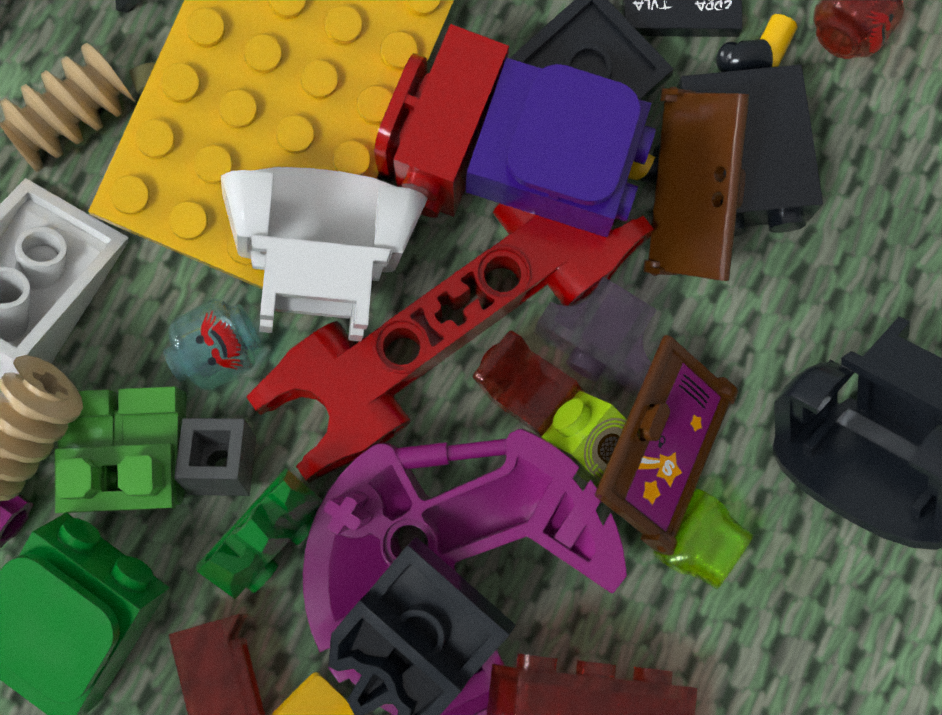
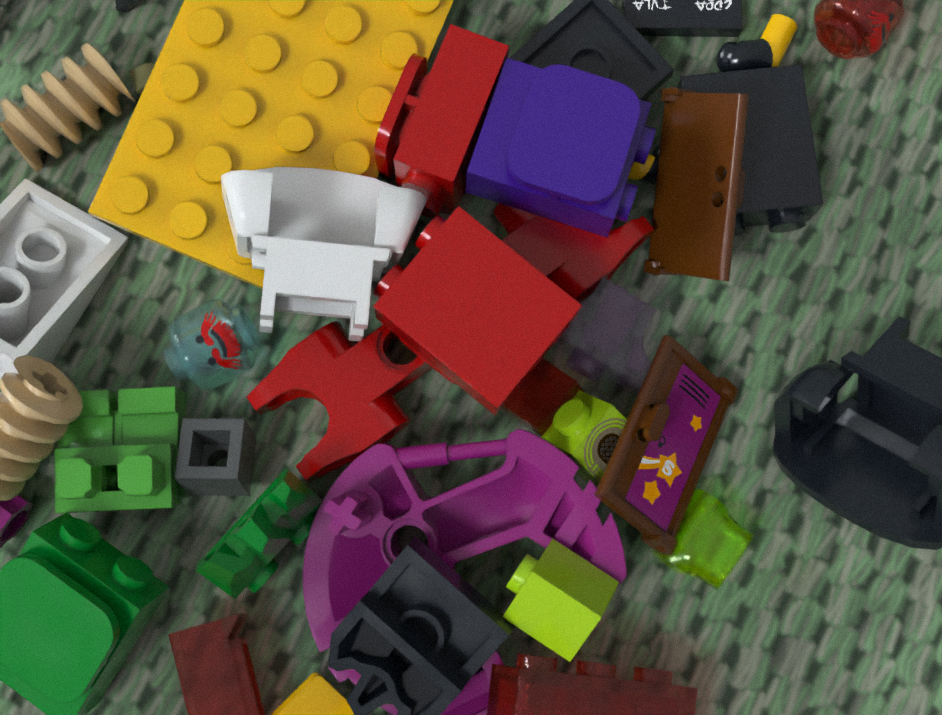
(474, 309): none -> red brick
(559, 598): none -> lime brick

